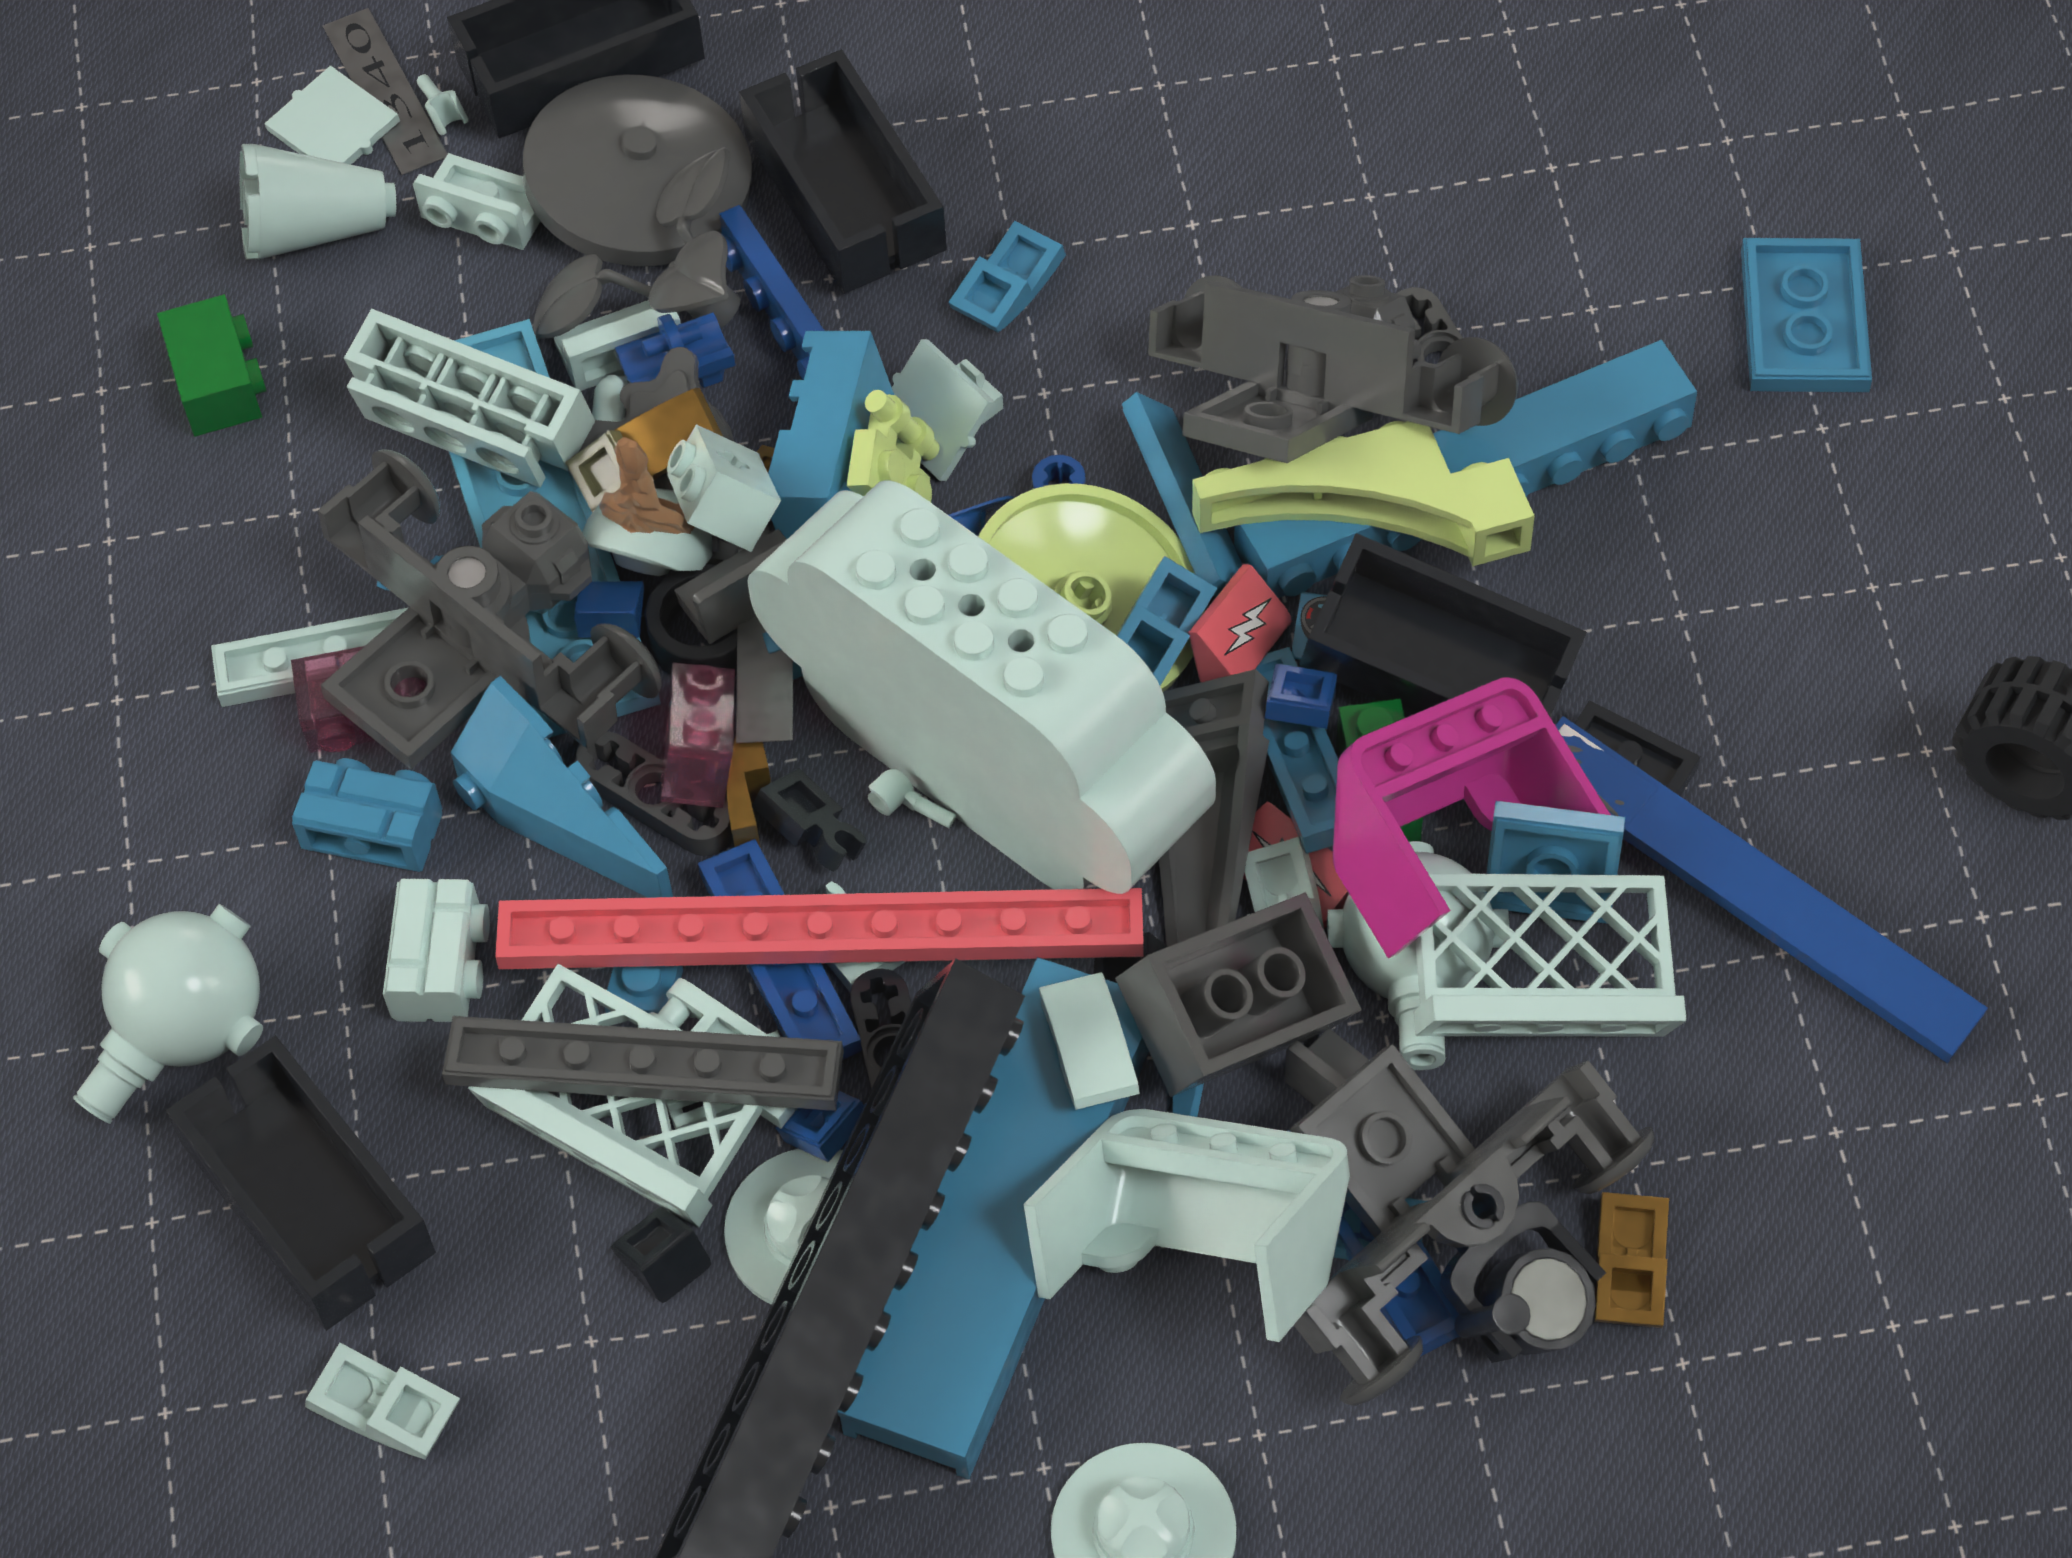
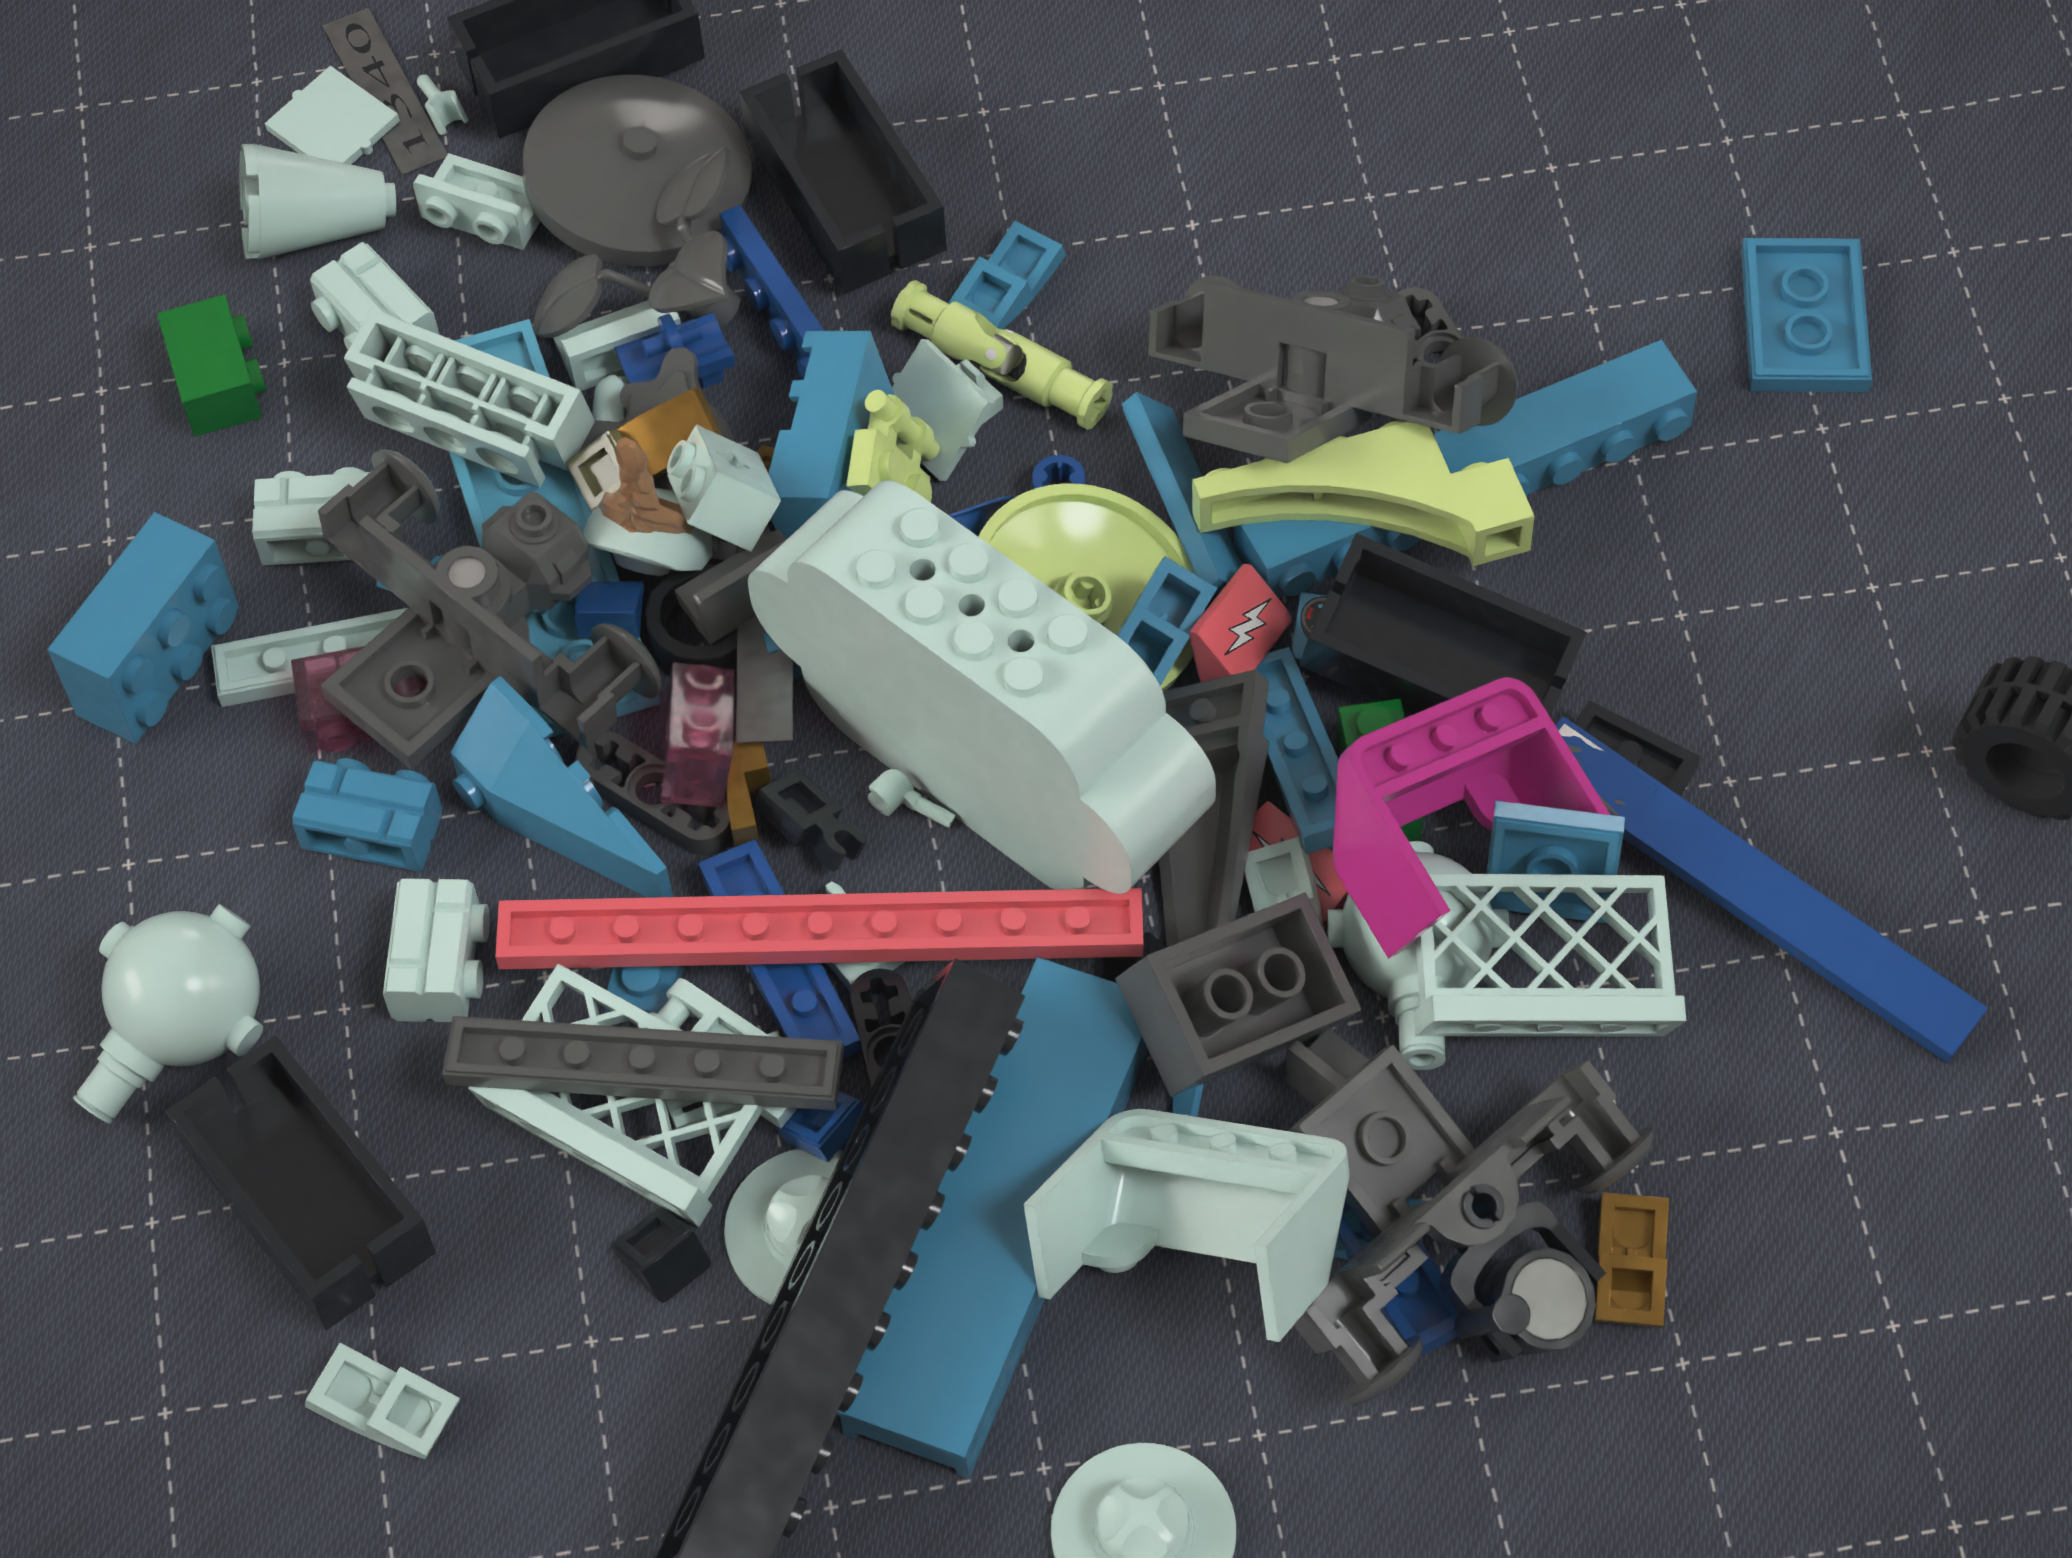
(144, 628): none -> dark azure brick
(288, 519): none -> light aqua brick
(361, 282): none -> light aqua brick
(971, 336): none -> yellowish green piece
(1089, 1040): light aqua slope -> none
(1301, 696): blue tile -> none

